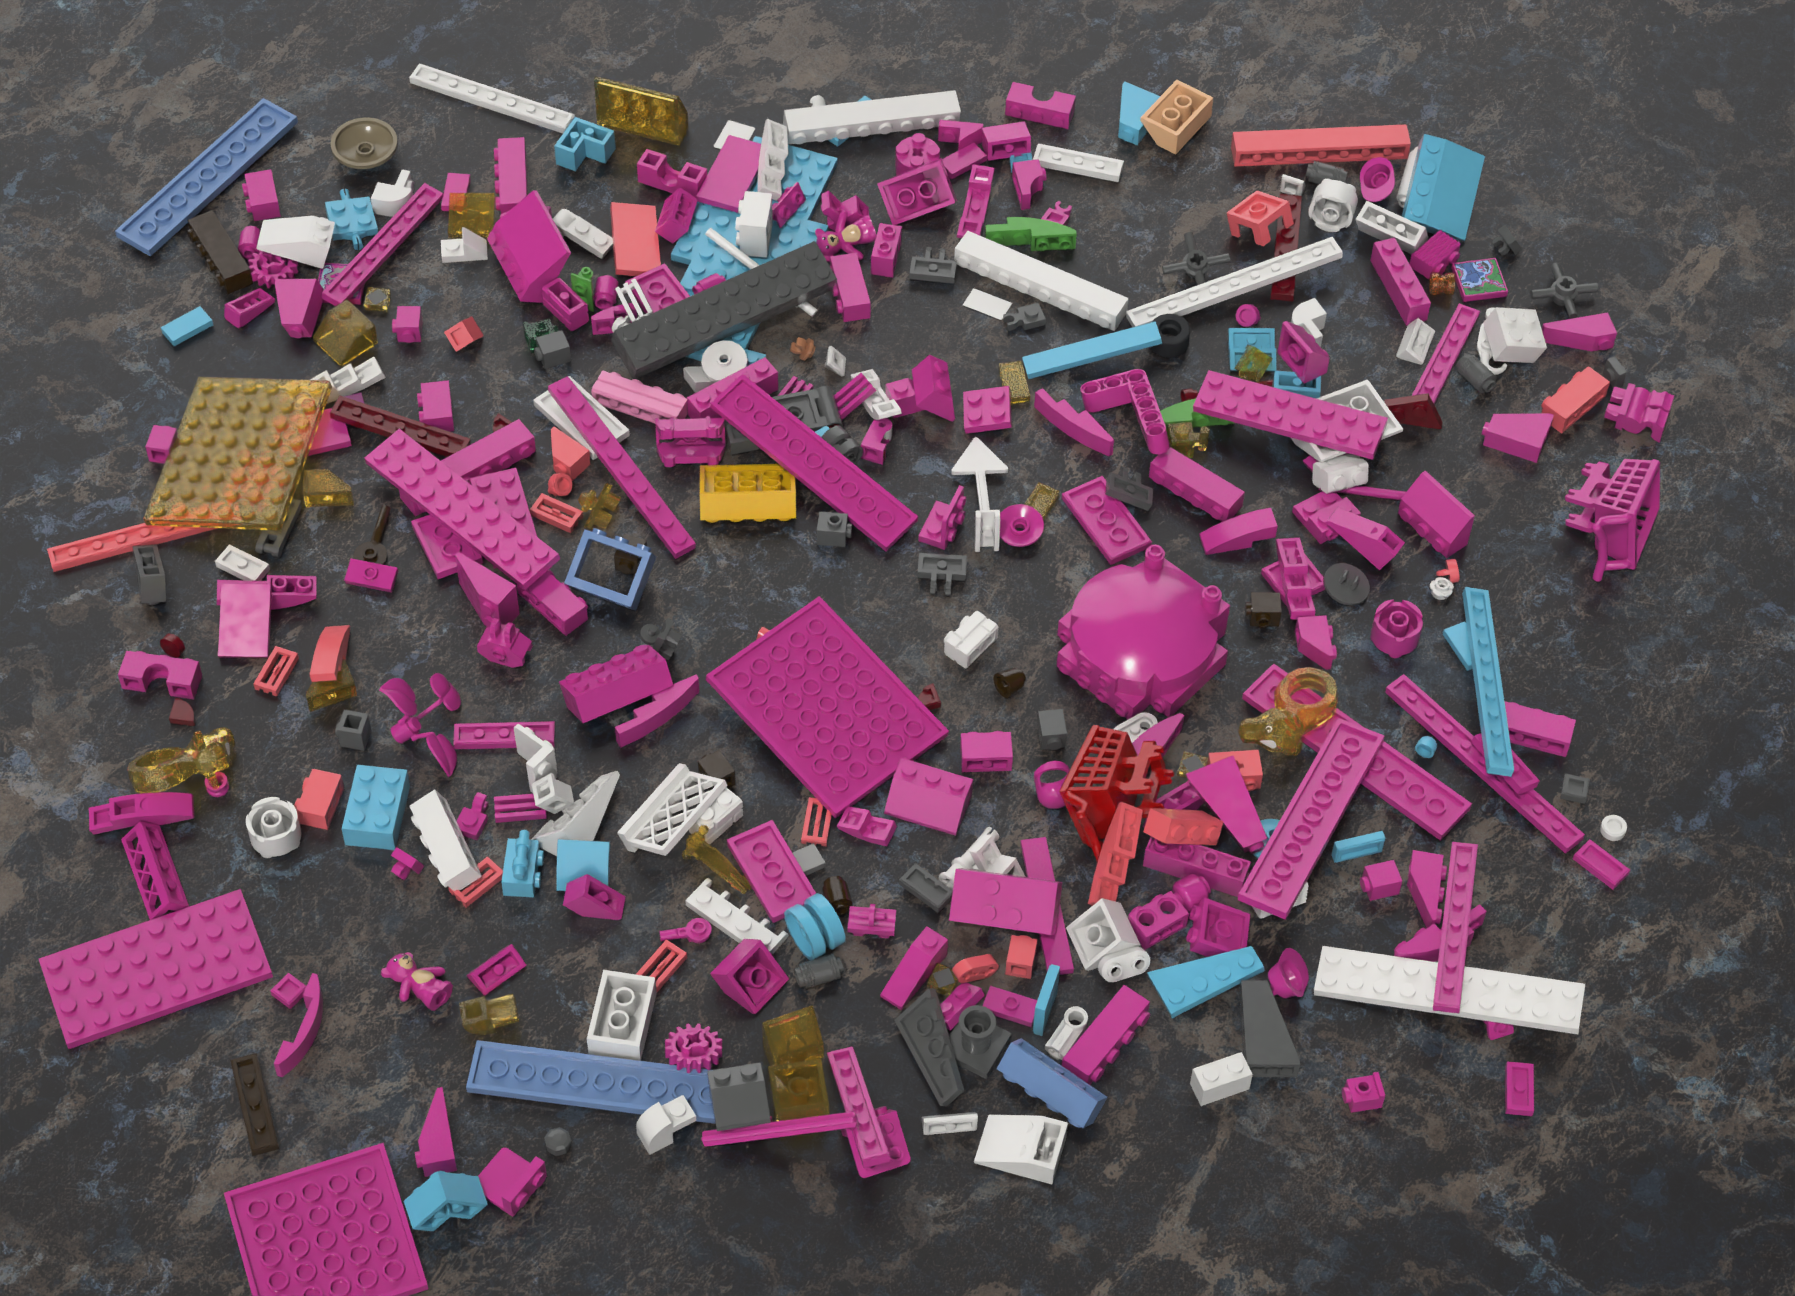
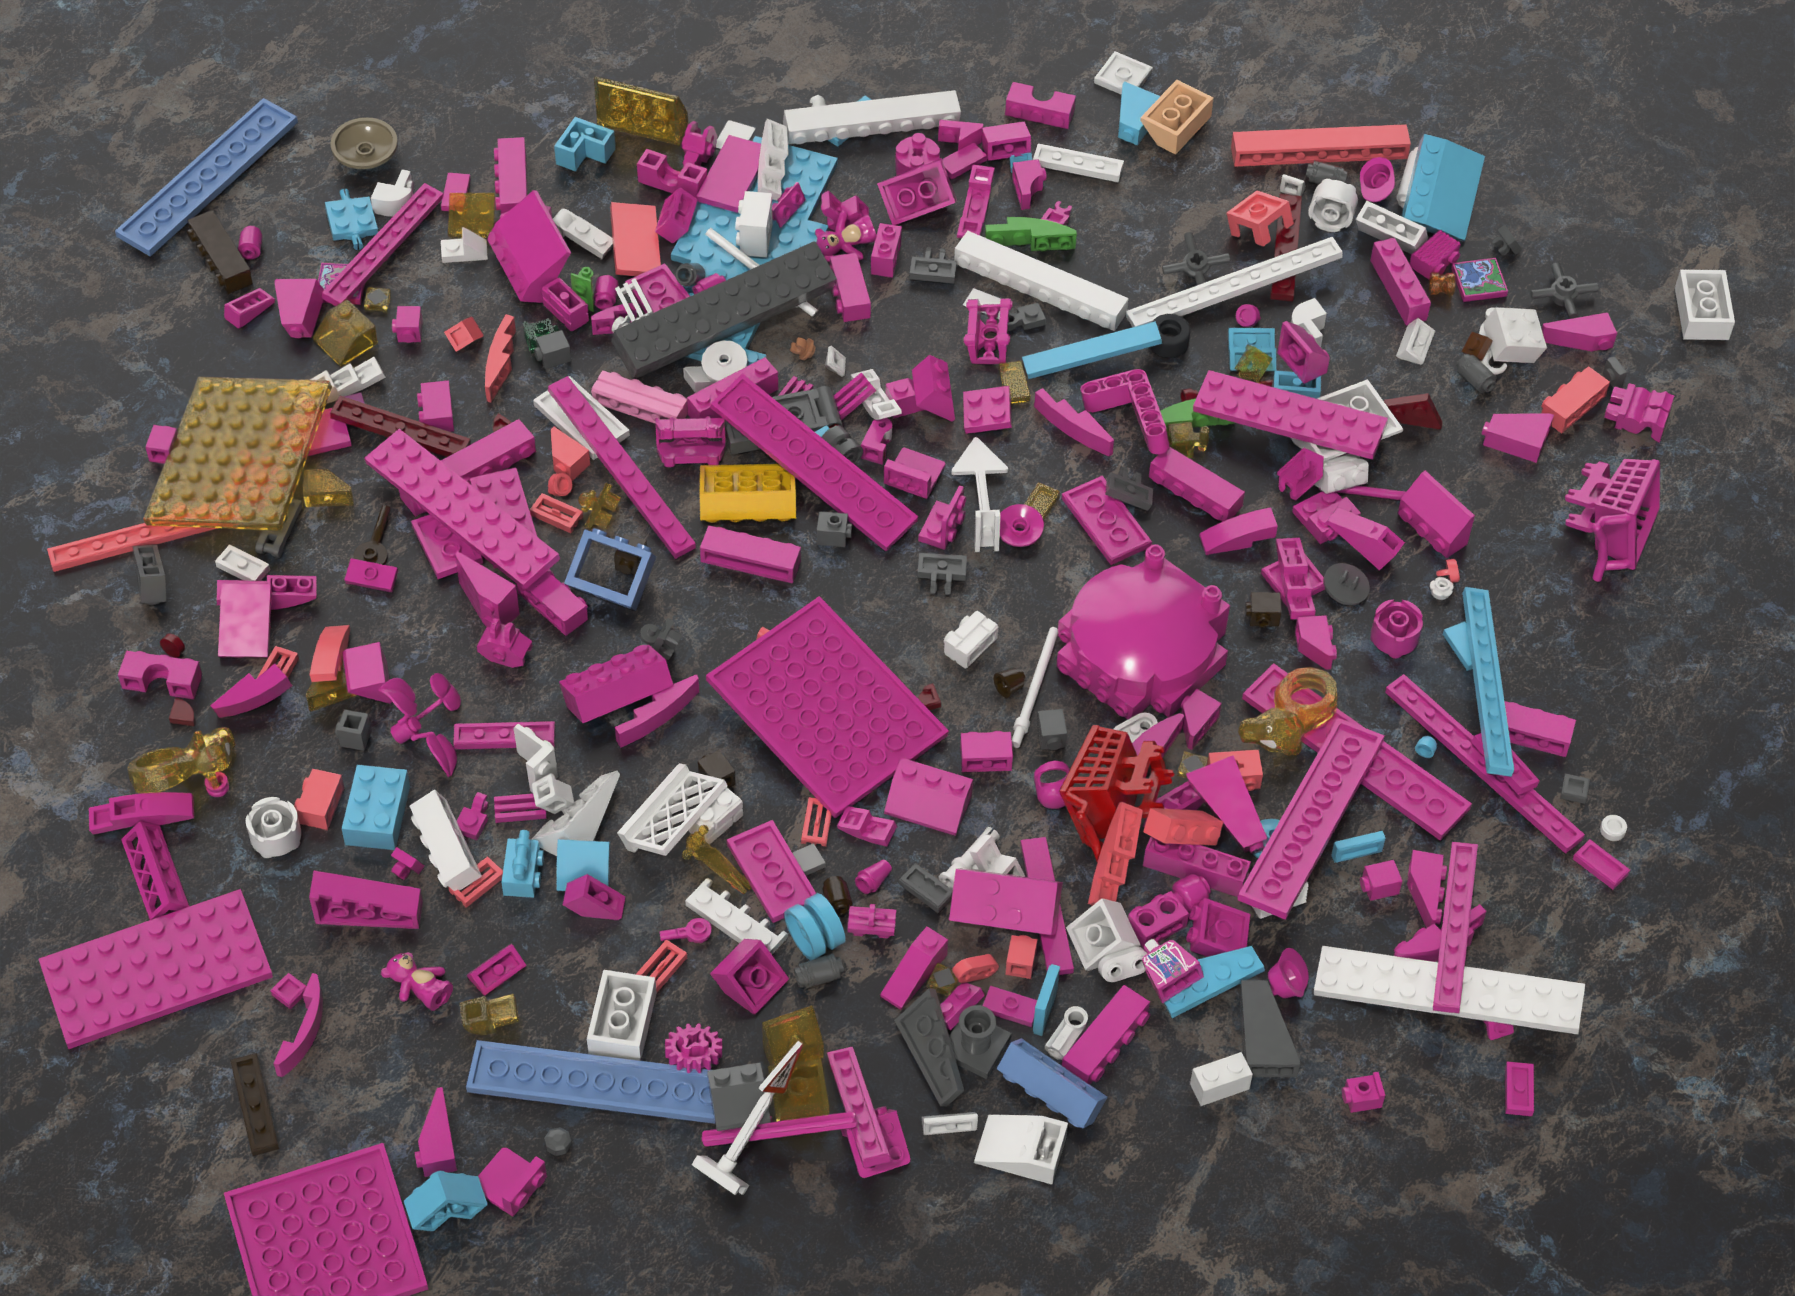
(187, 326): medium azure tile -> none
(252, 692): none -> dark pink slope
(261, 194): dark pink brick -> none
(272, 268): dark pink gear -> none
(297, 238): white slope -> none
(363, 902): none -> dark pink wedge
(366, 671): none -> dark pink slope
(491, 98): white tile -> none
(499, 360): none -> coral slope
(659, 1122): white brick -> none
(690, 273): none -> dark grey brick
(698, 147): none -> dark pink hinge
(750, 554): none -> dark pink brick
(774, 1083): none -> white piece
(872, 877): none -> dark pink cone
(913, 472): none -> dark pink bracket
(976, 339): none -> dark pink piece
(1022, 723): none -> white bar
(1121, 69): none -> white tile
(1170, 968): none -> dark pink torso
(1199, 716): none -> dark pink slope
(1301, 472): none -> dark pink hinge
(1447, 352): dark pink tile -> none
(1477, 345): none -> reddish brown plate
(1704, 304): none -> white brick

